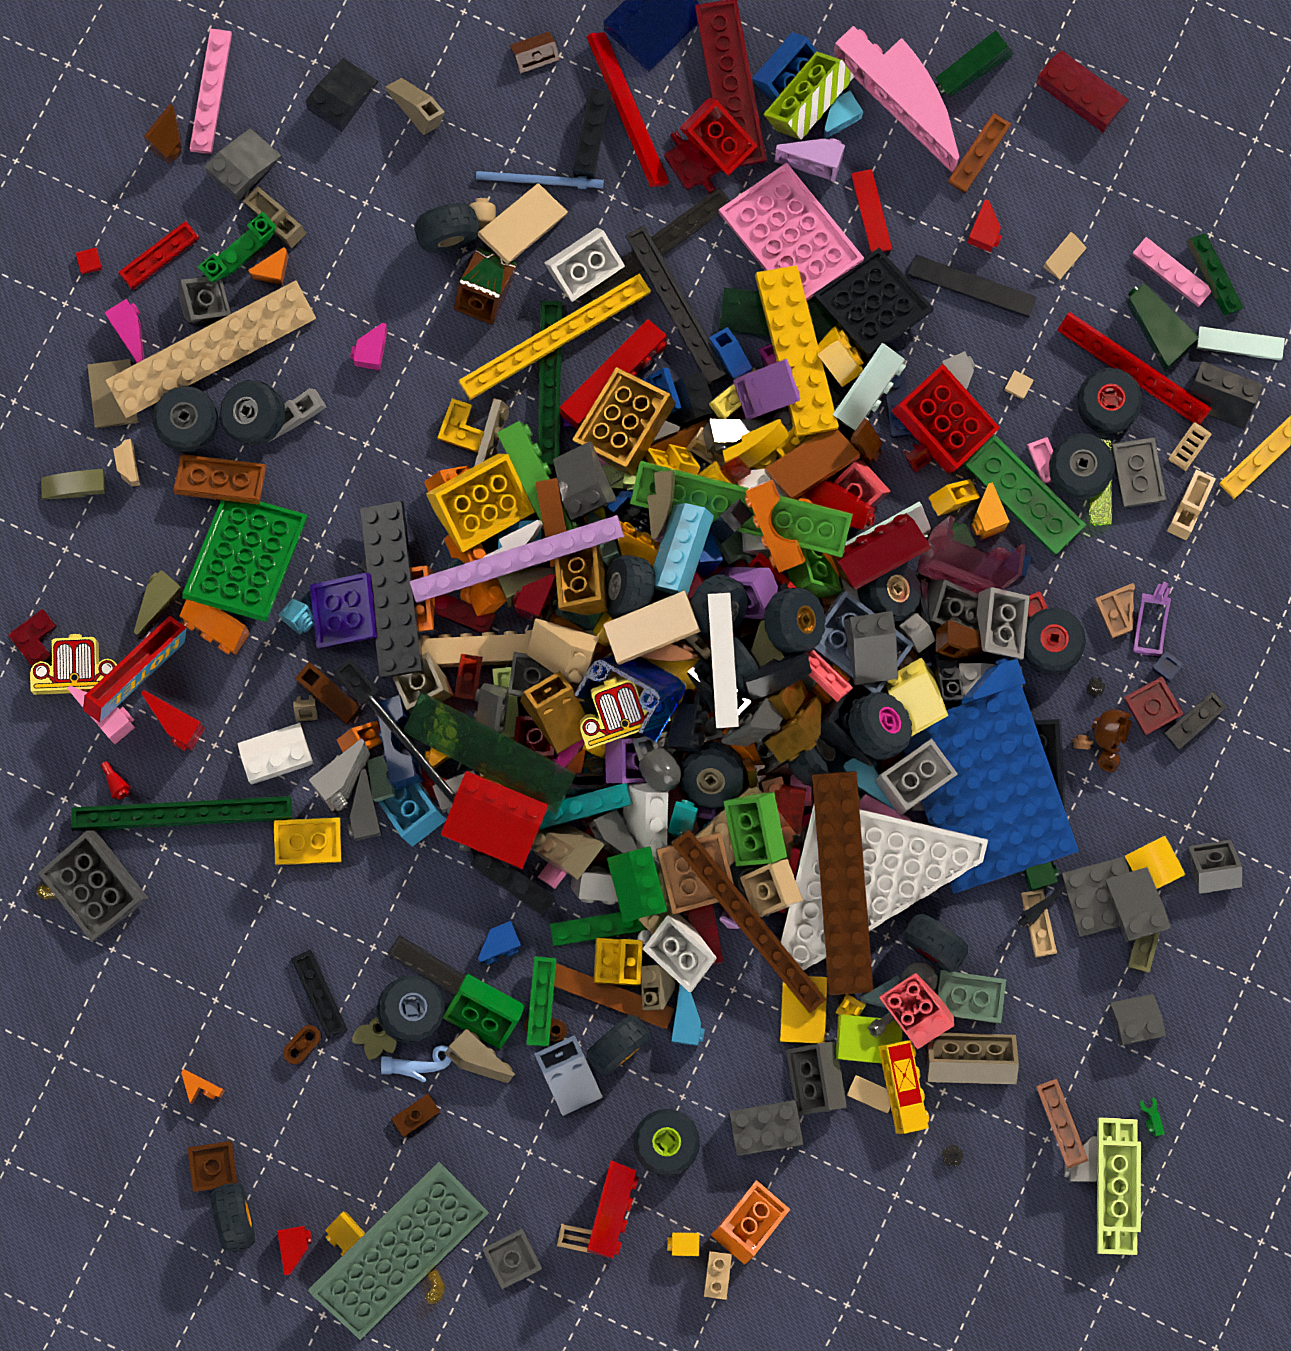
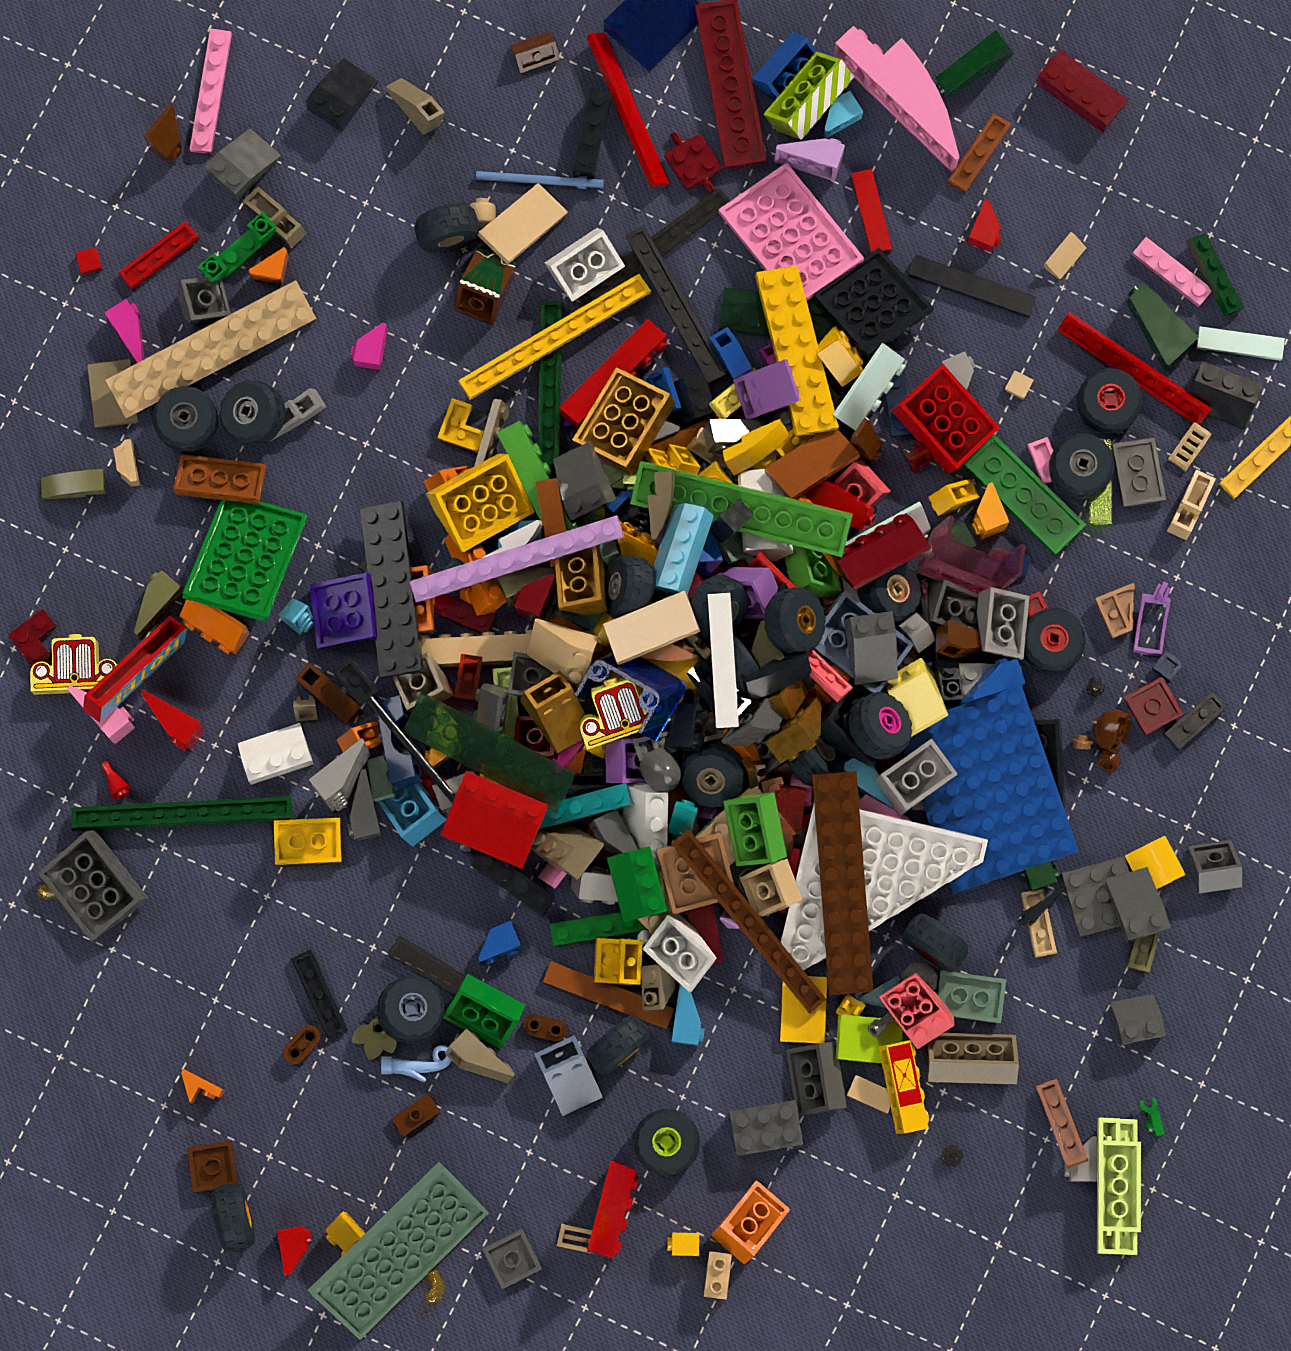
(541, 1001): green plate -> none
(718, 135): red slope -> none
(735, 470): clear red tile -> none
(784, 552): orange arch -> none

